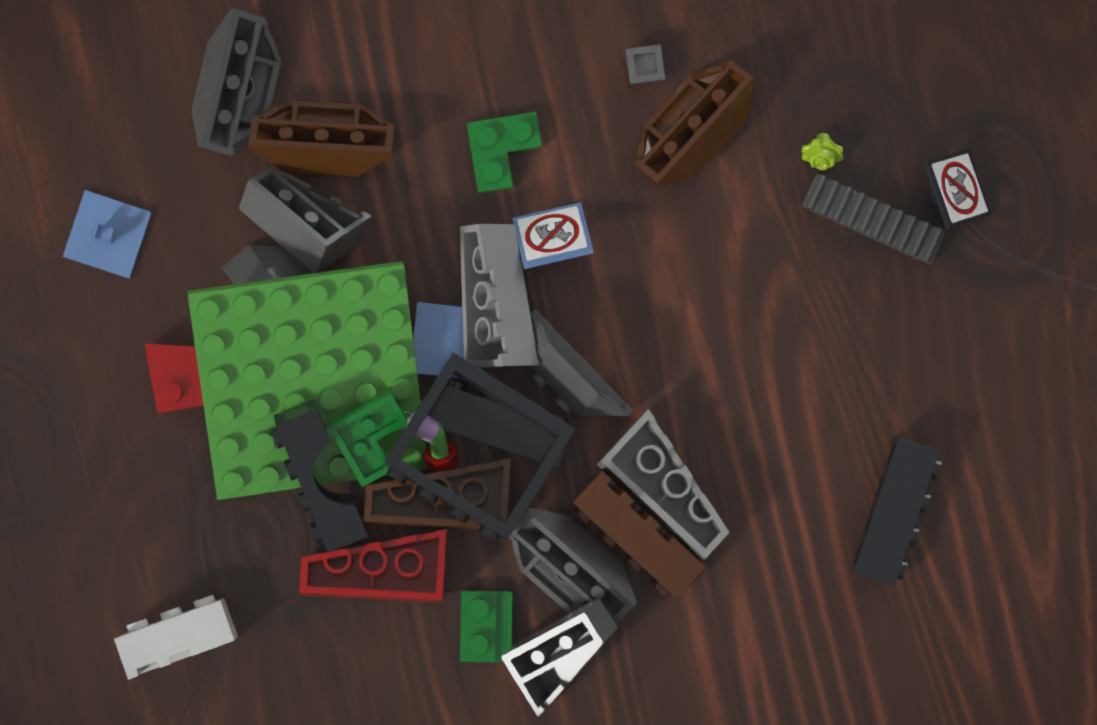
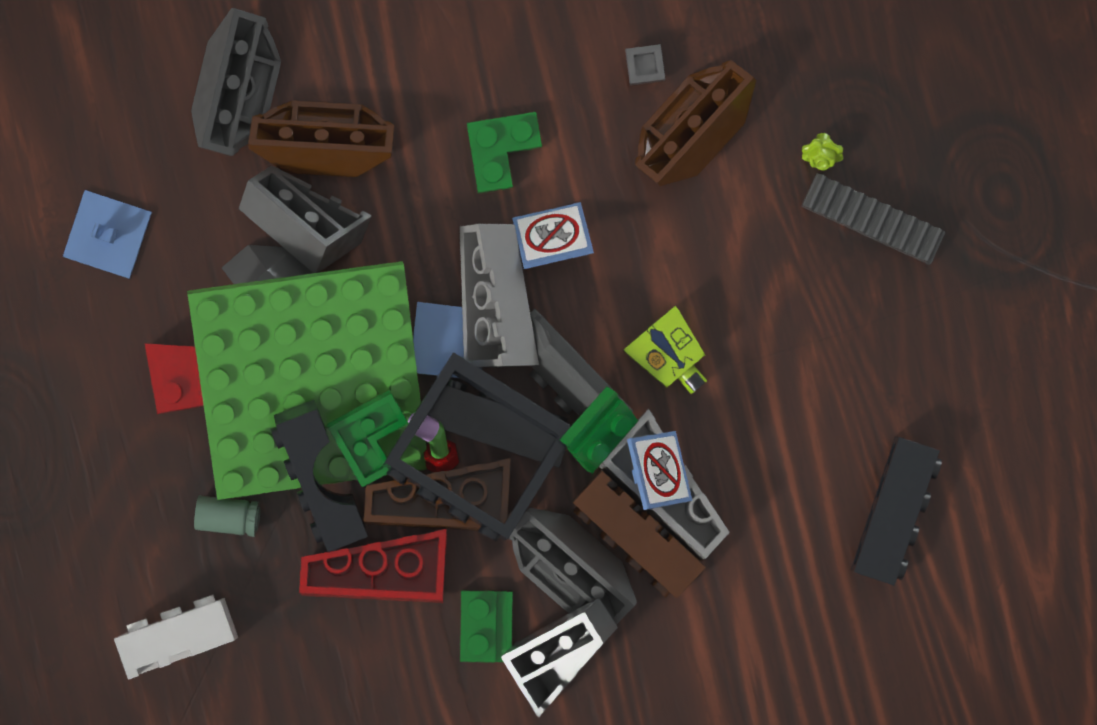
(227, 515): none -> sand green piece
(599, 430): none -> green plate
(659, 470): none -> piece
(669, 352): none -> lime torso
(957, 189): piece -> none

